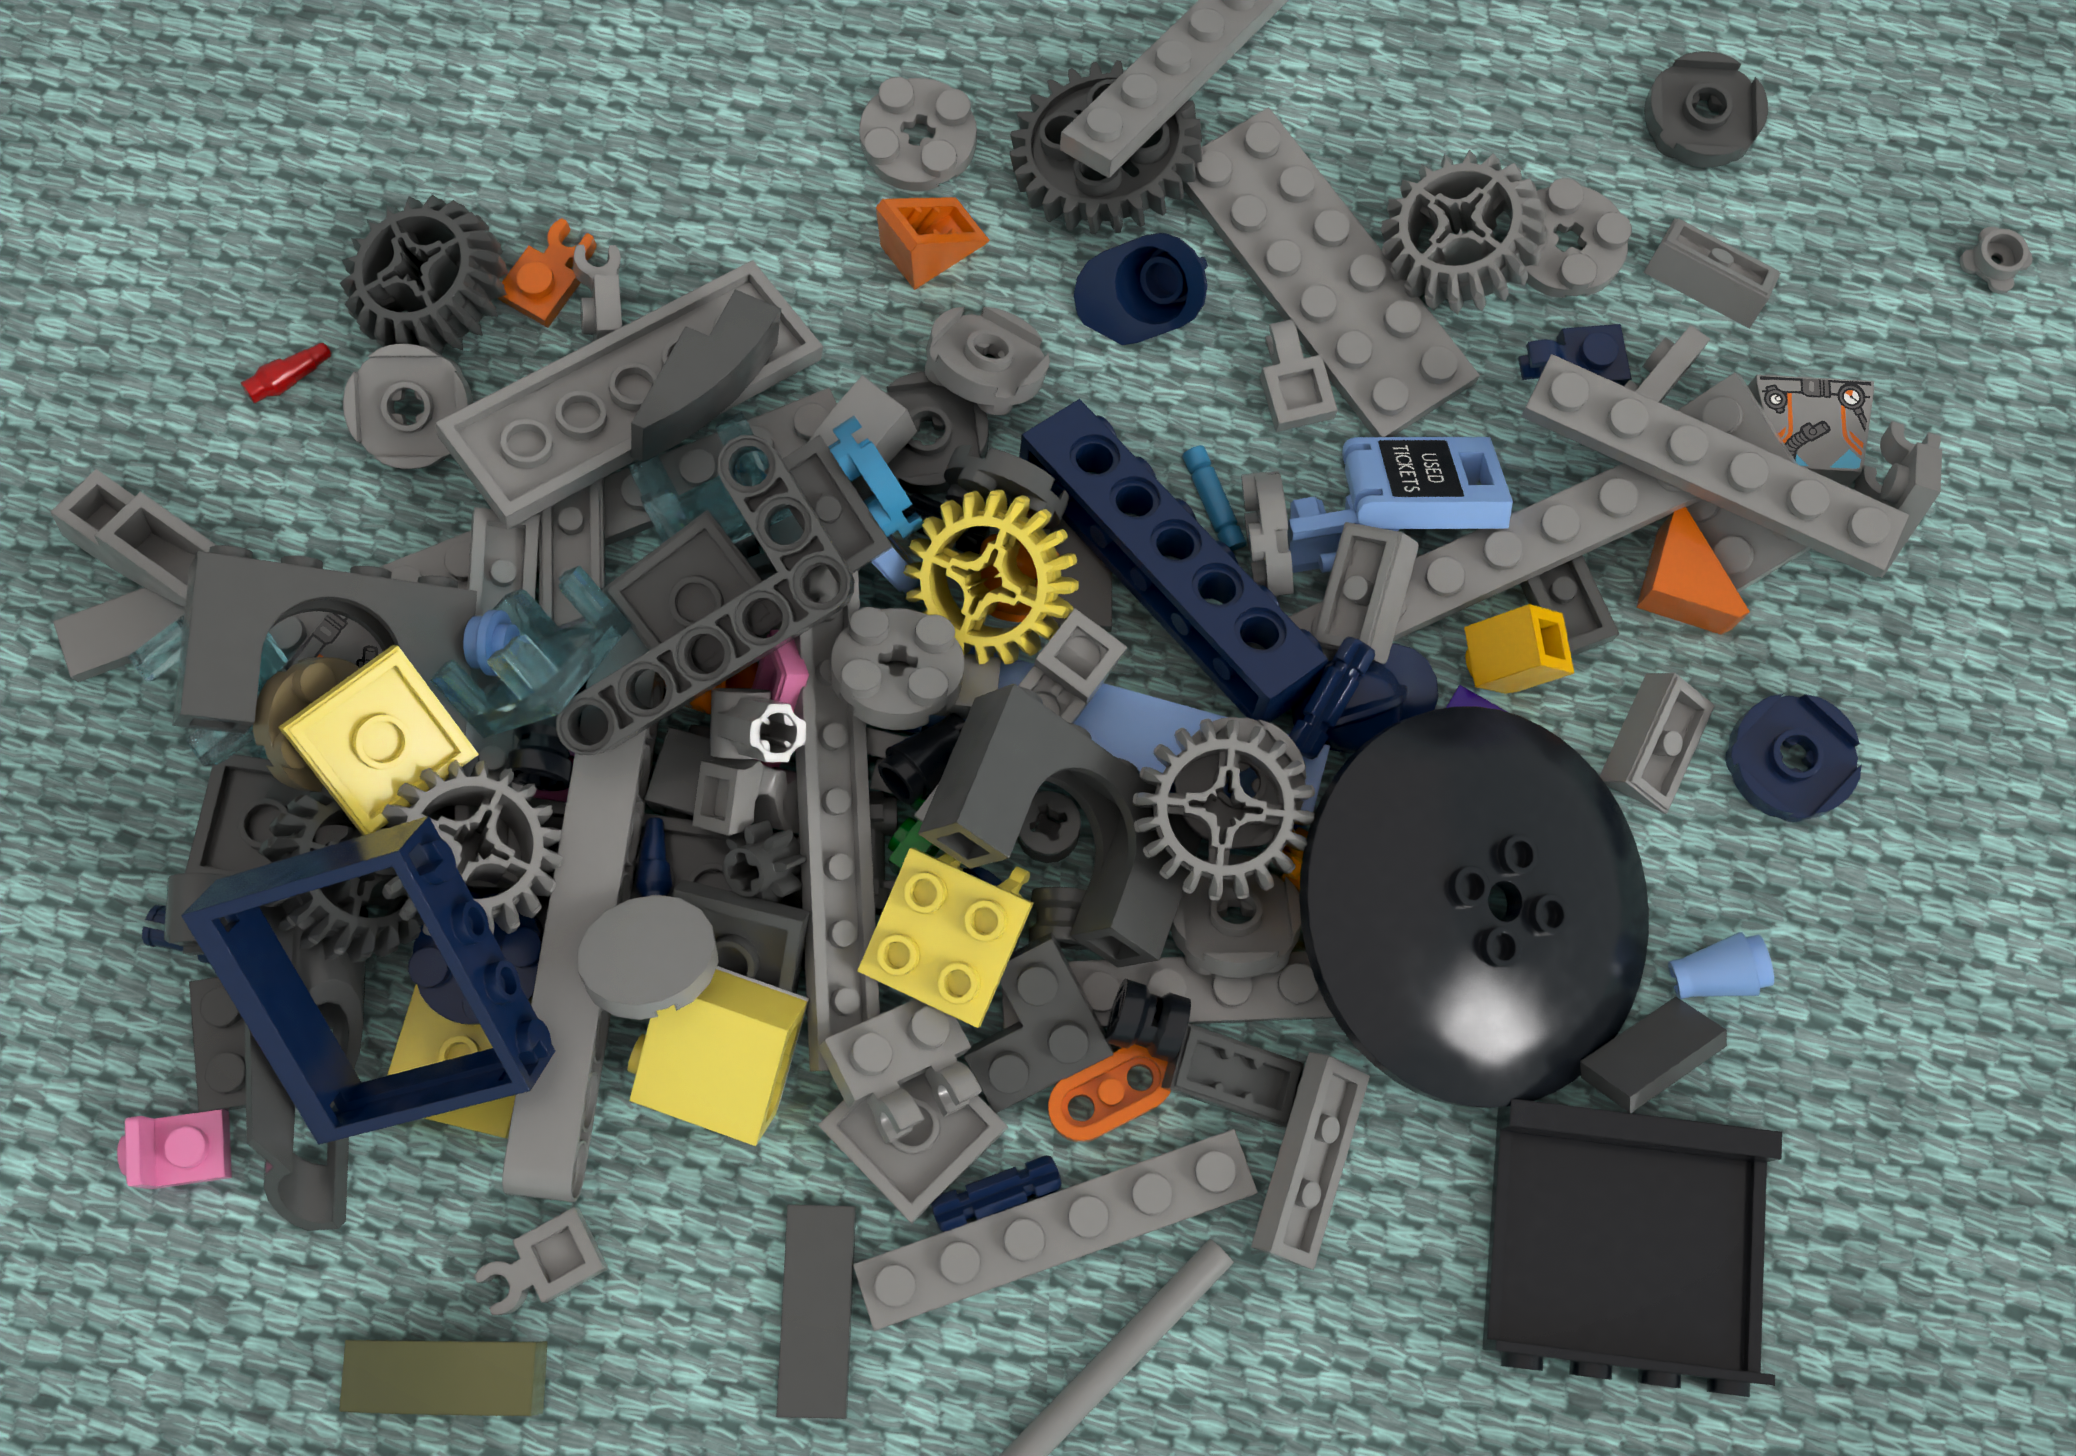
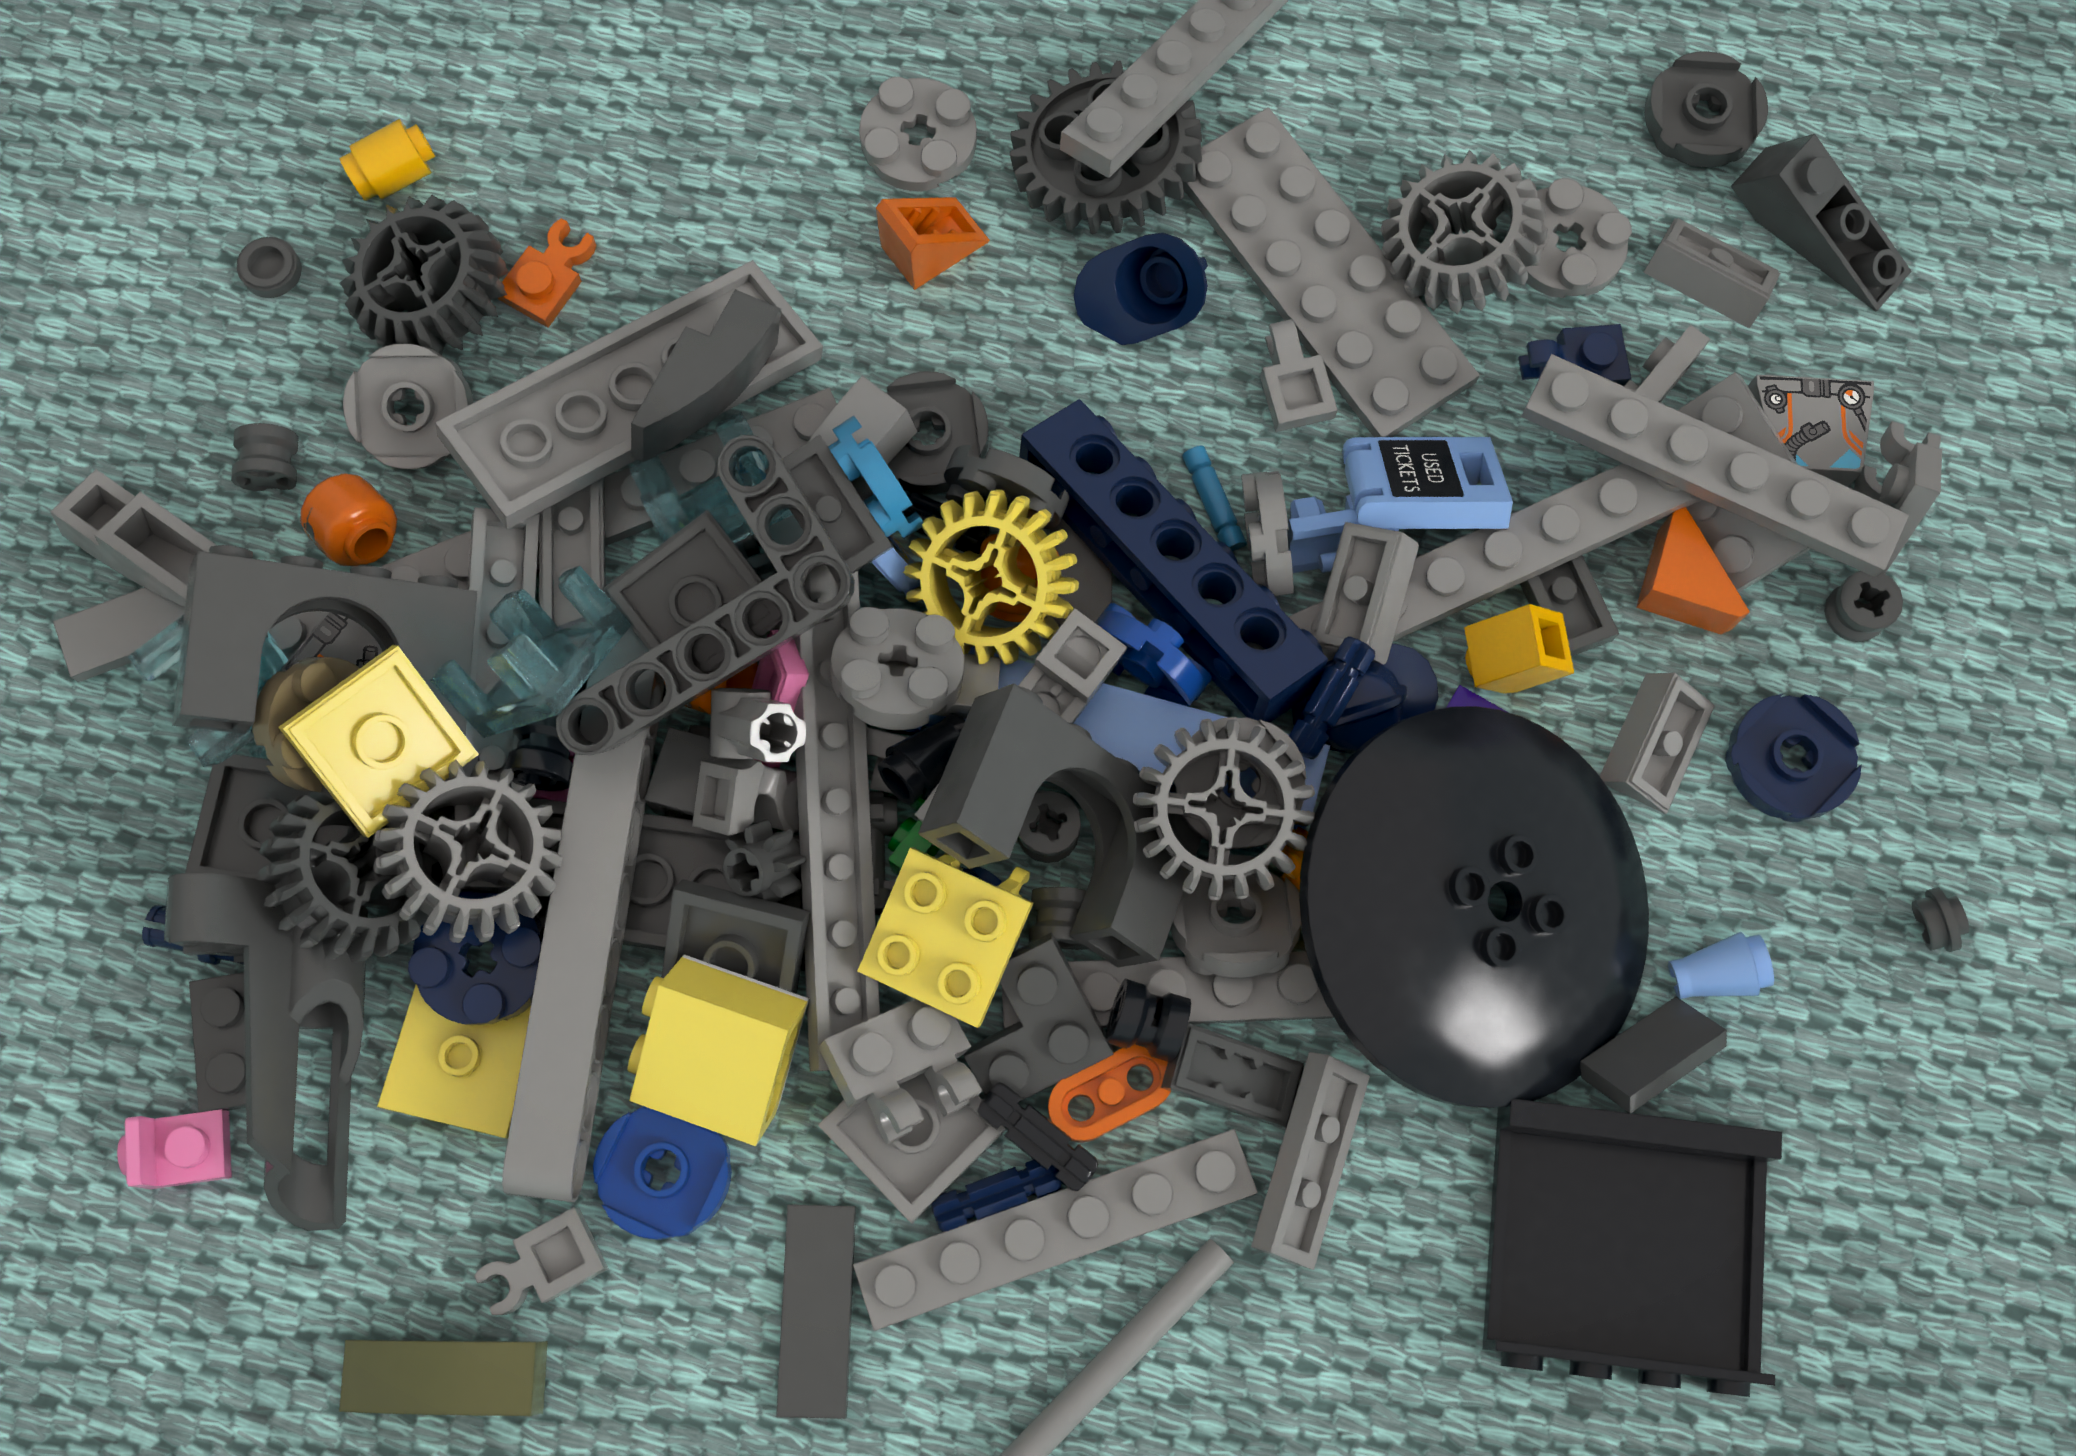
(264, 457): none -> dark grey wheel
(269, 267): none -> dark grey tile
(281, 375): red piece -> none
(294, 1030): dark blue window -> none
(349, 520): none -> orange head
(388, 160): none -> yellow brick
(485, 636): medium blue plate -> none
(603, 310): light grey plate -> none
(626, 1184): none -> blue plate
(647, 956): light grey tile -> none
(653, 869): dark blue piece -> none
(960, 363): light grey plate -> none
(1037, 1137): none -> black axle
(1155, 657): none -> blue plate
(1815, 211): none -> dark grey slope
(1862, 621): none -> dark grey wheel
(1942, 919): none -> dark grey plate
(2005, 245): light grey plate -> none

